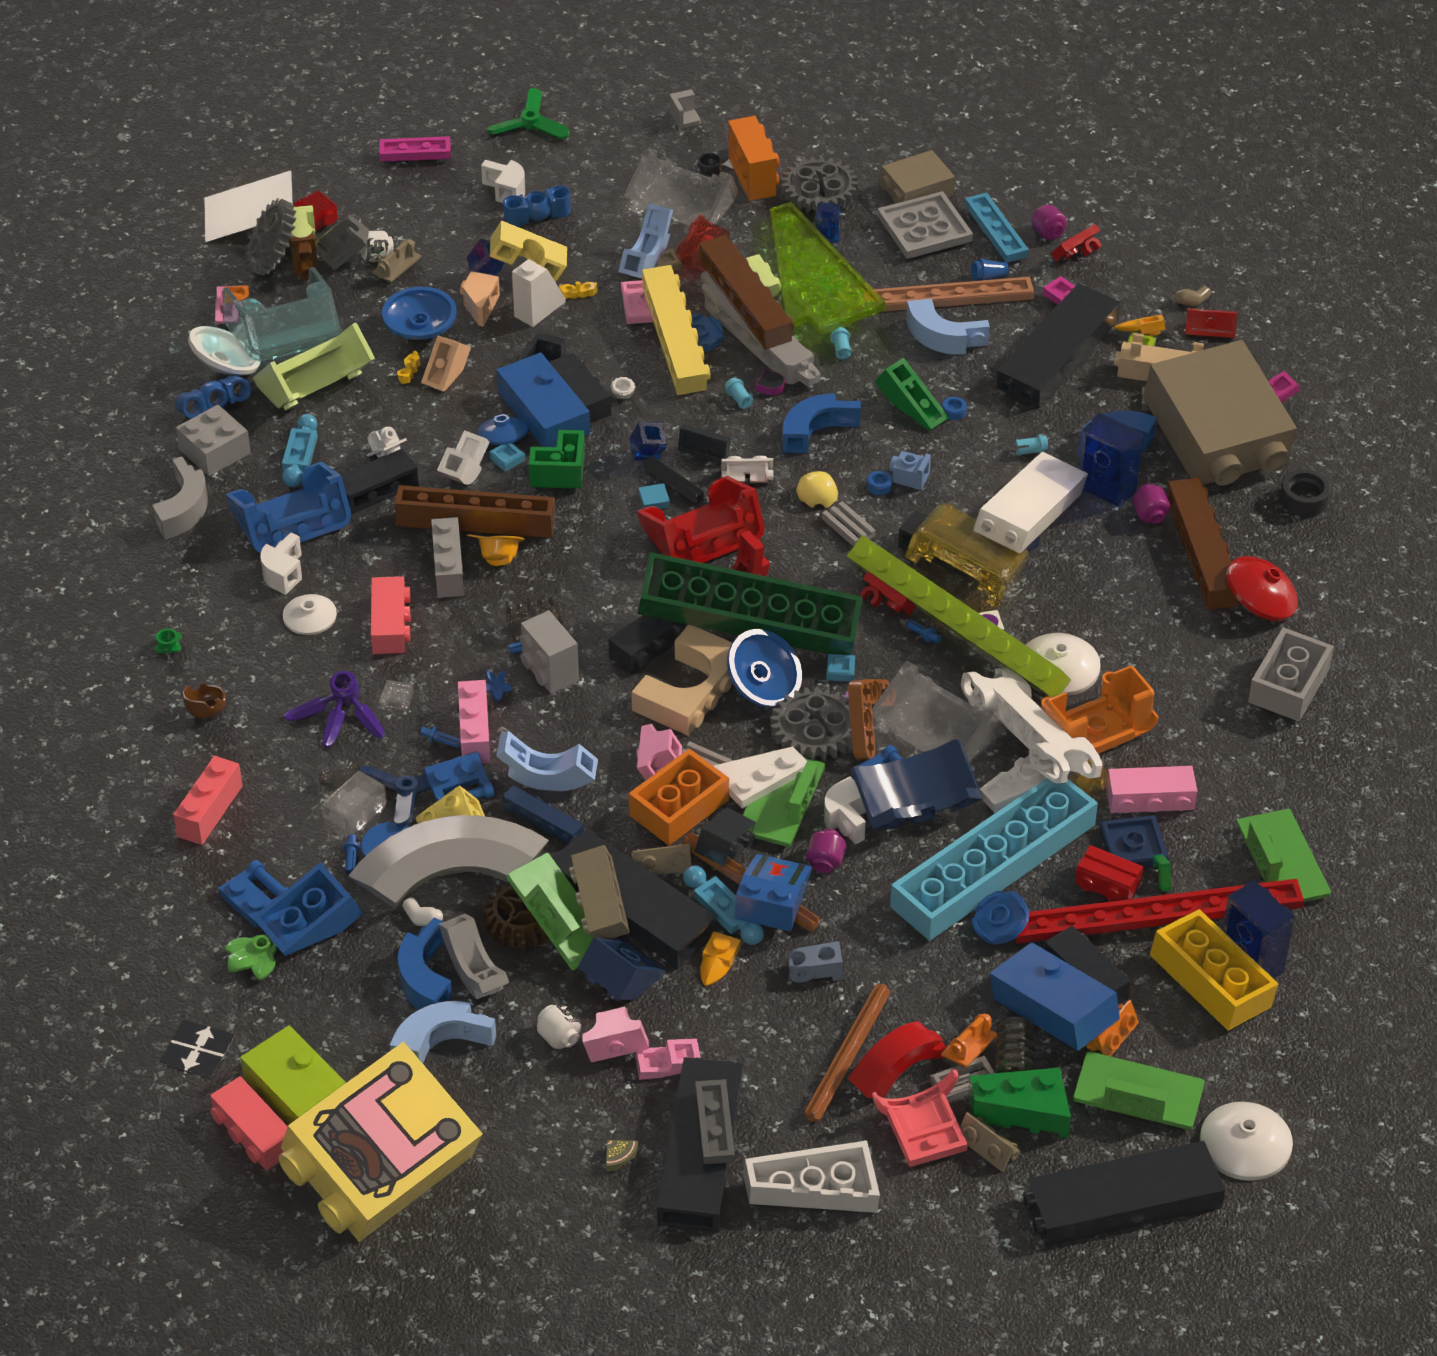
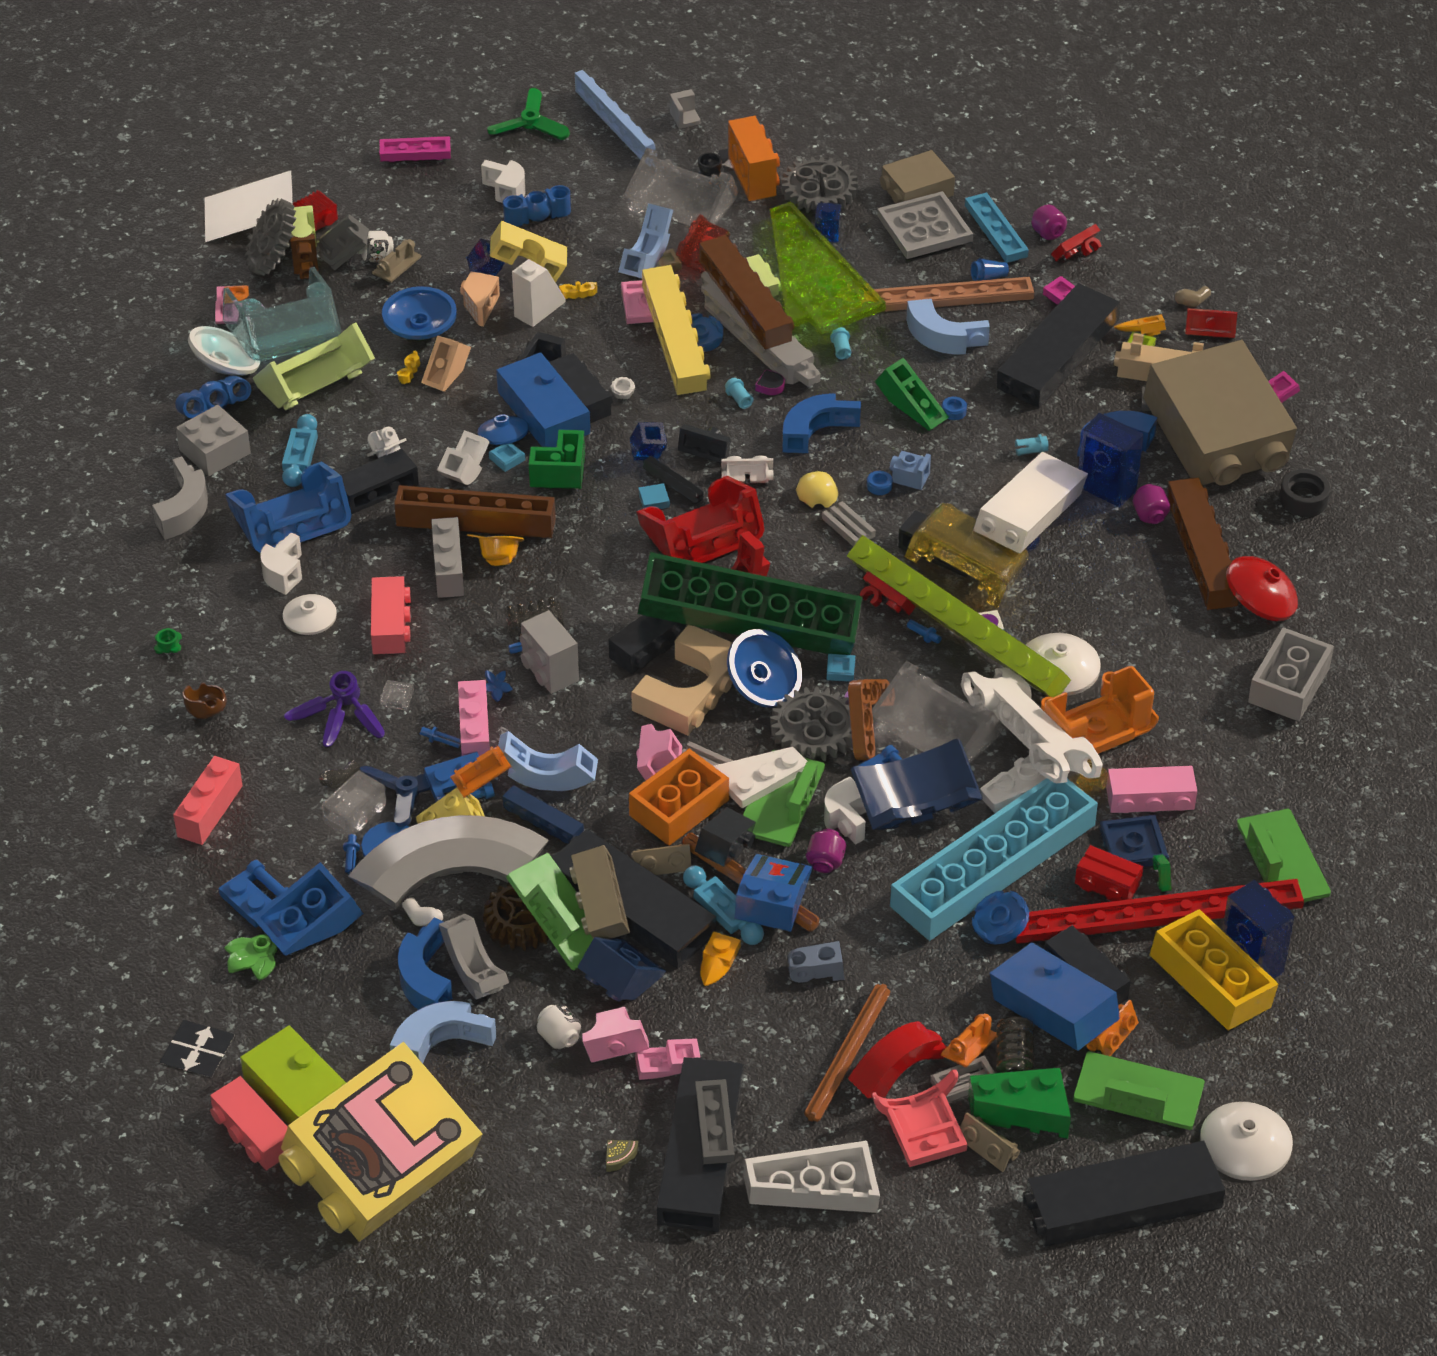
(480, 771): none -> orange hinge
(612, 114): none -> light blue plate

